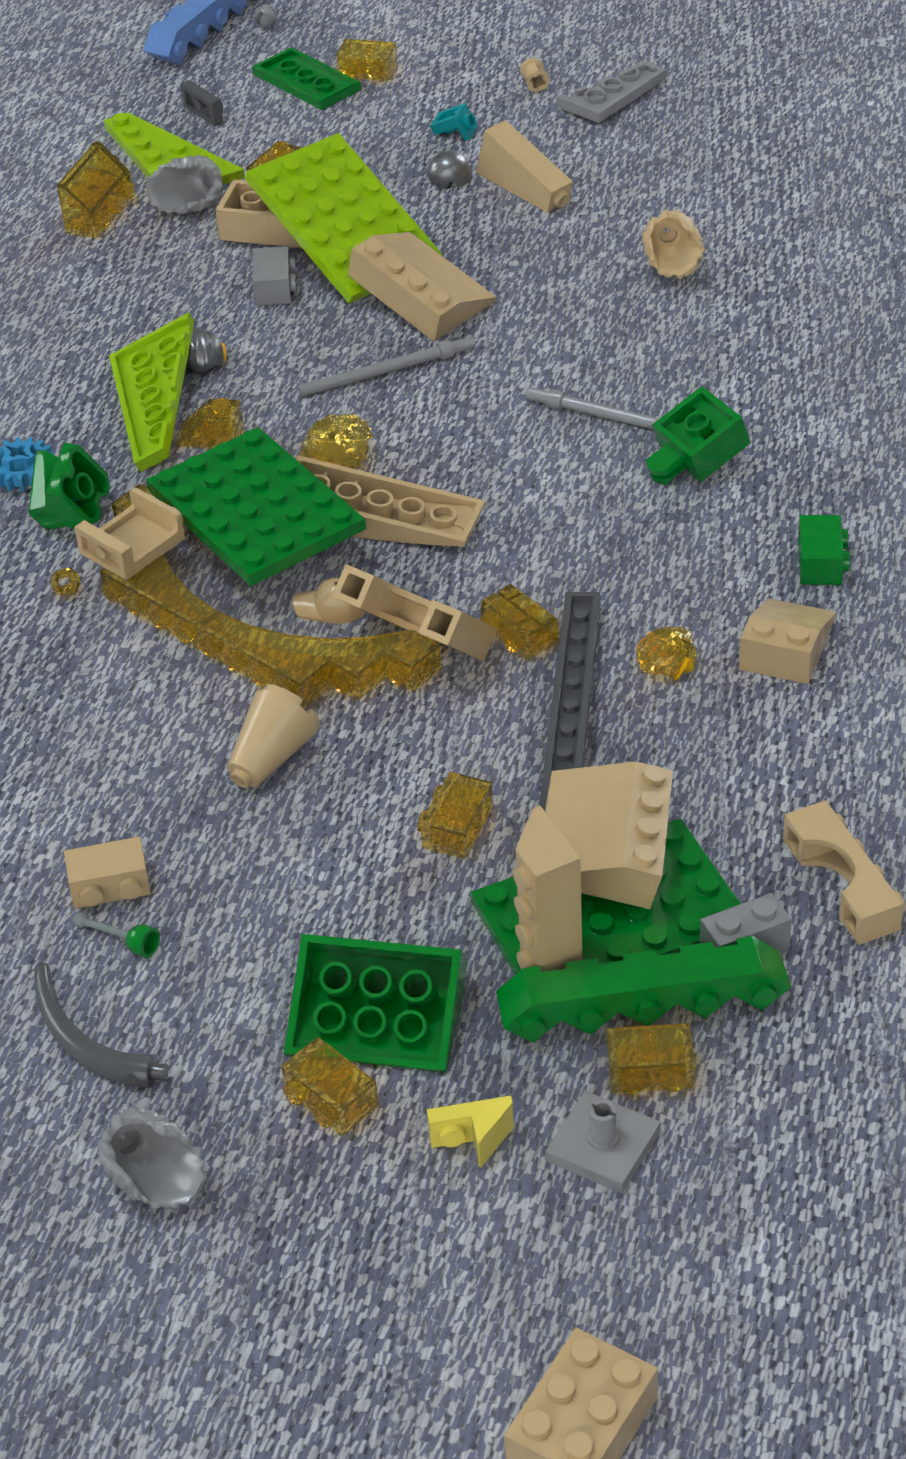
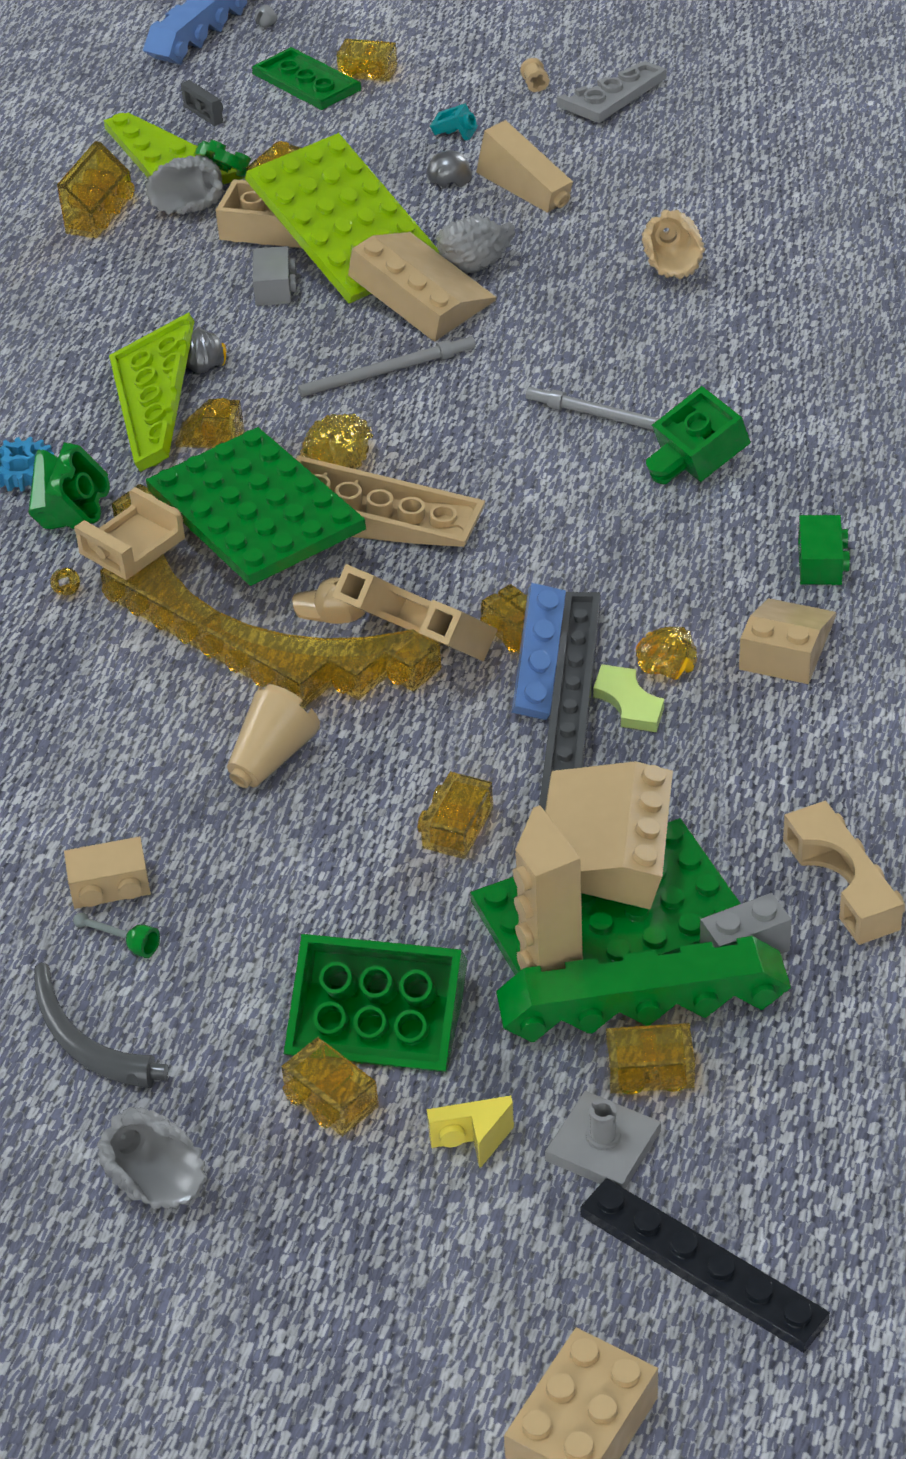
(225, 160): none -> green plate
(474, 242): none -> light grey piece
(538, 651): none -> medium blue plate
(635, 706): none -> yellowish green tile
(705, 1265): none -> black plate

